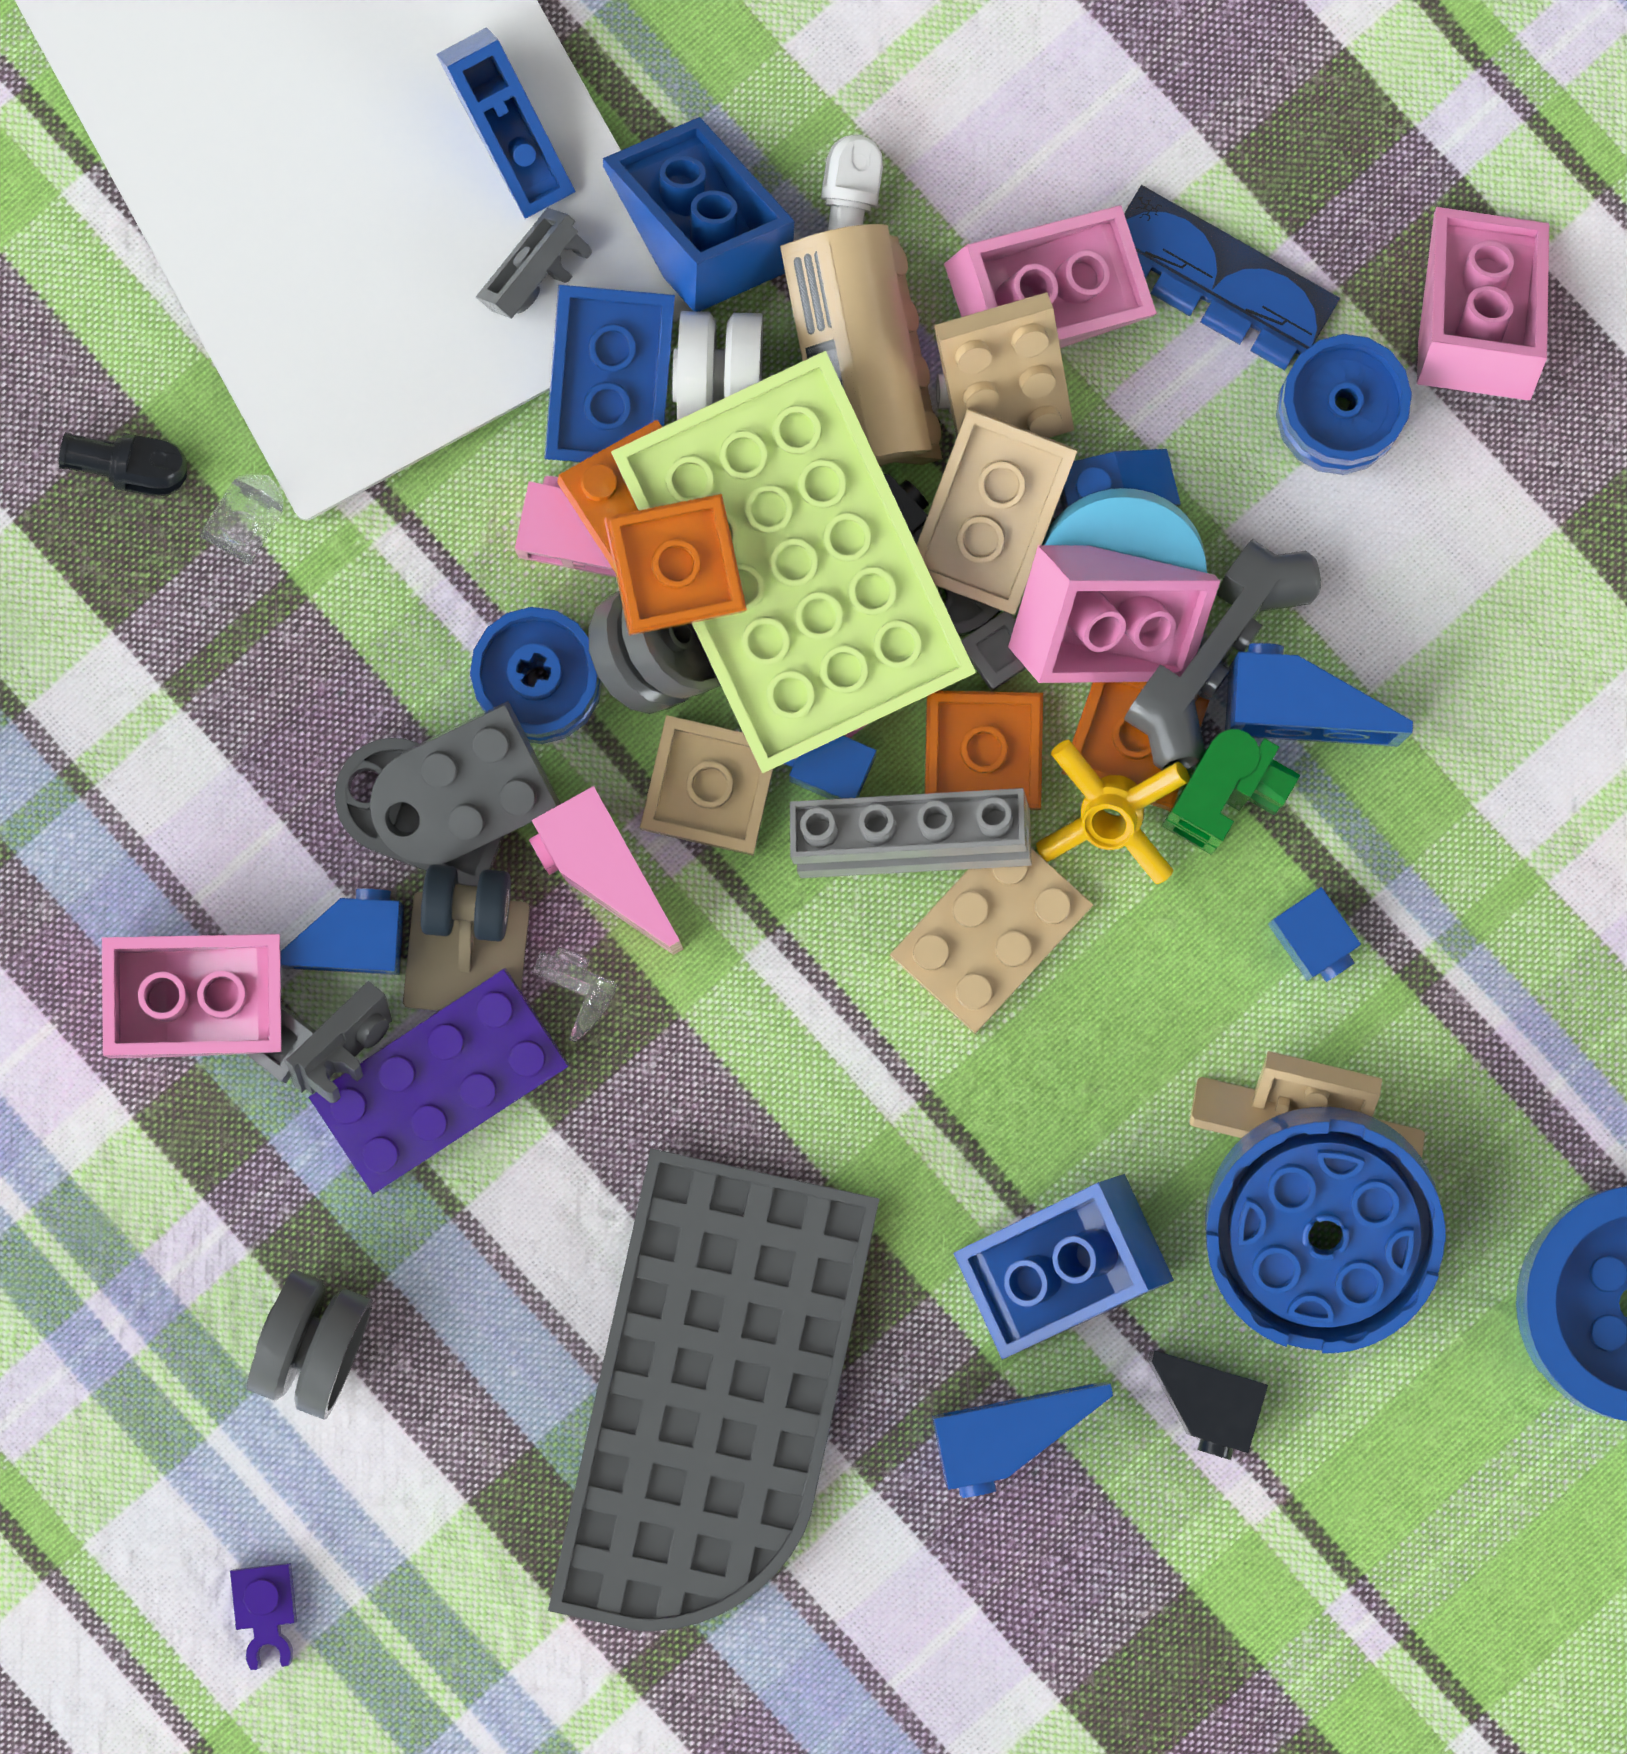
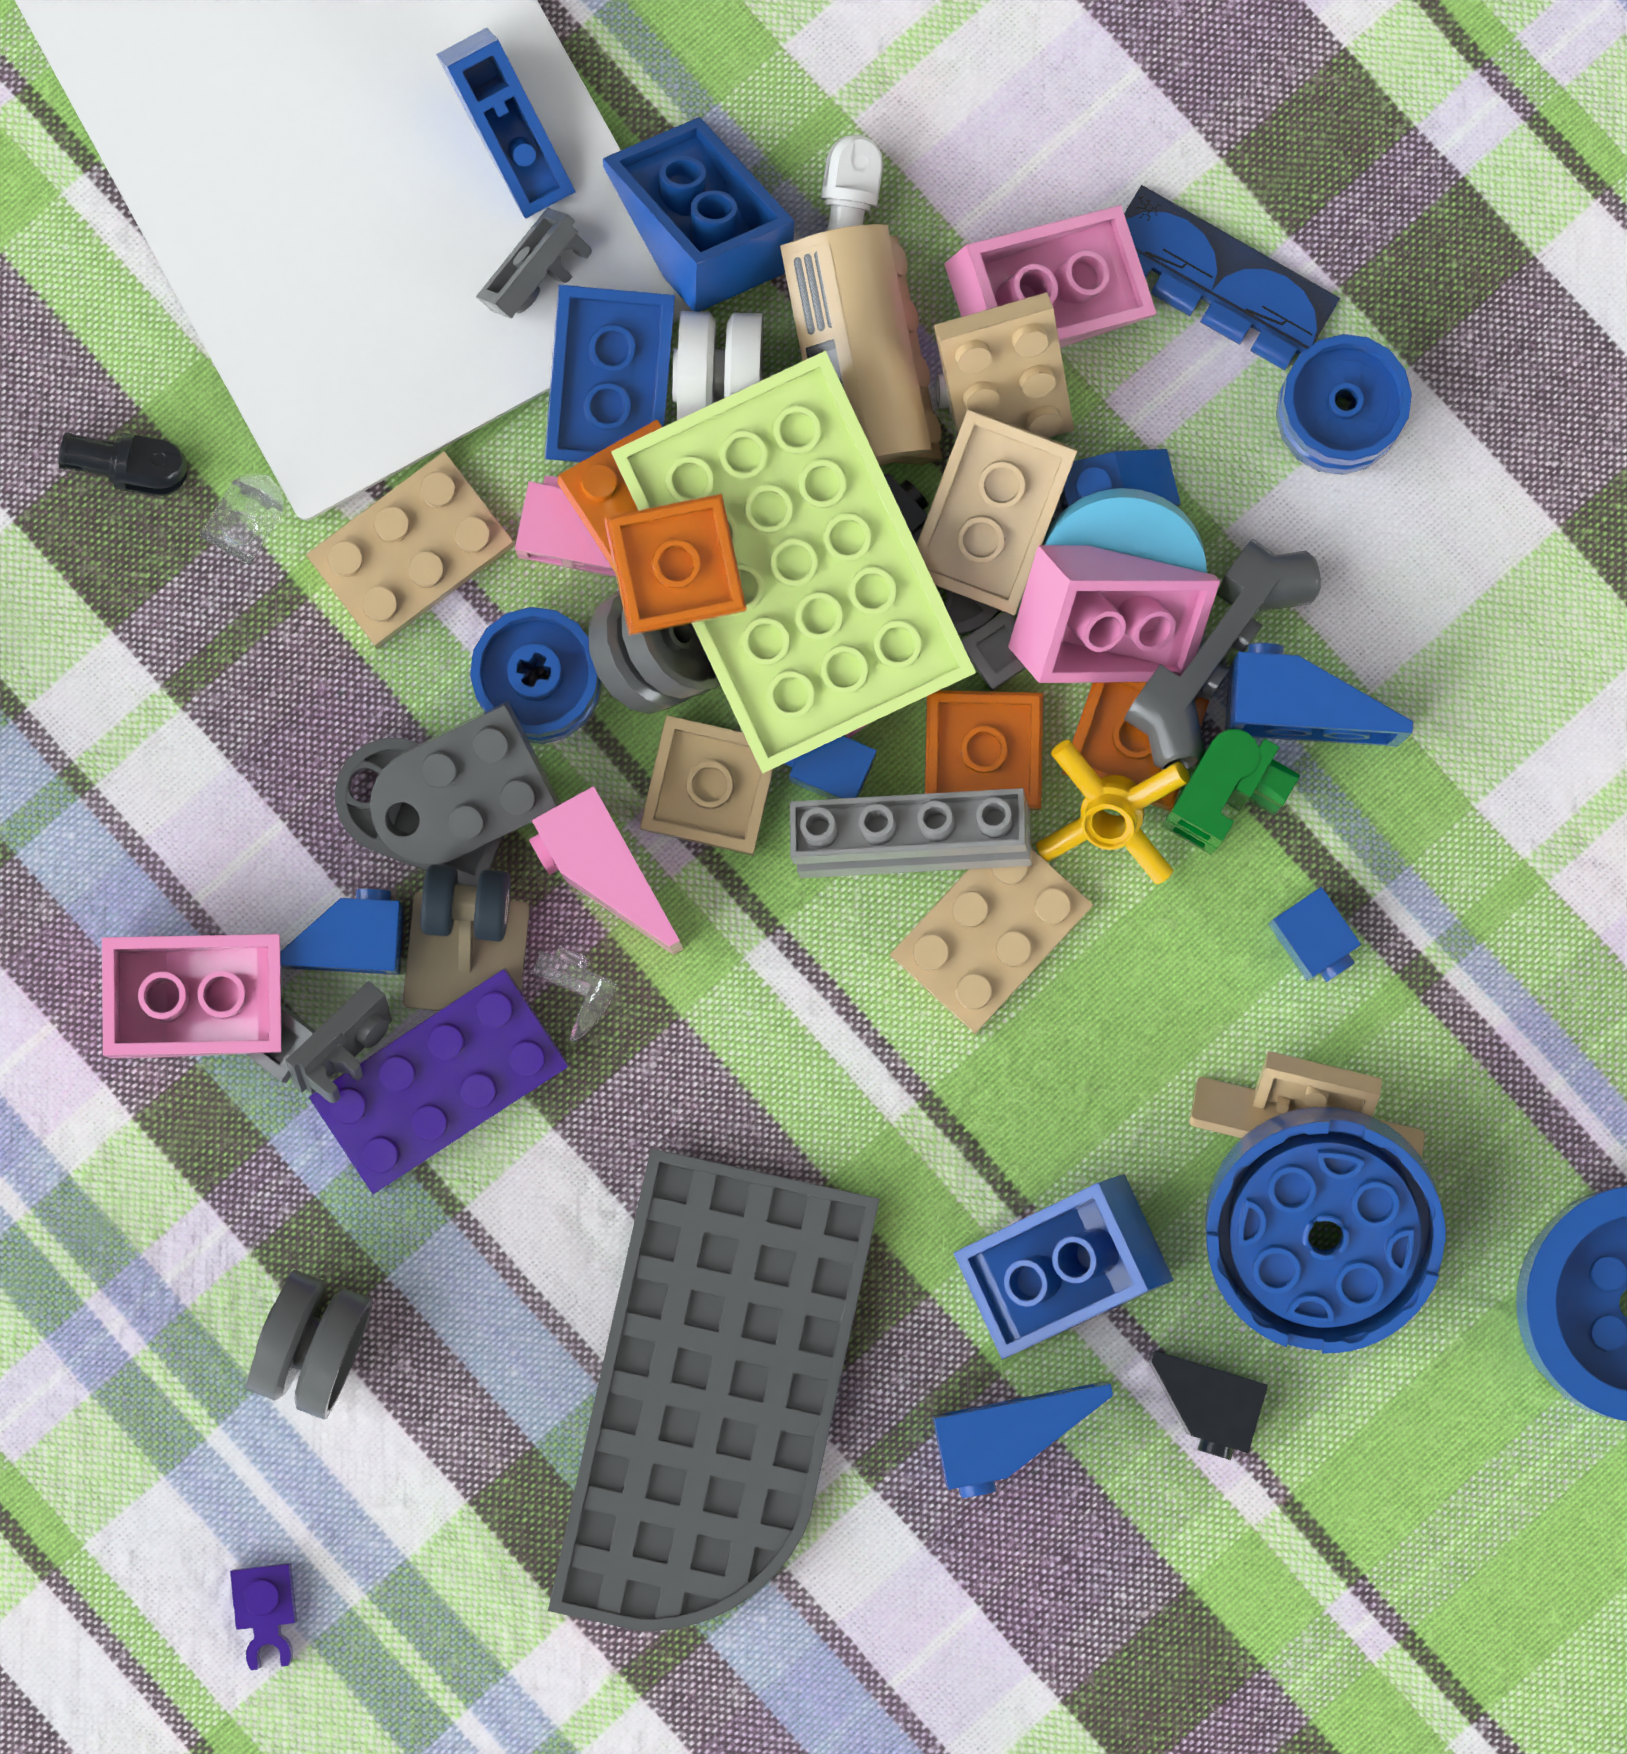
(410, 549): none -> tan plate
(1485, 304): bright pink slope -> none

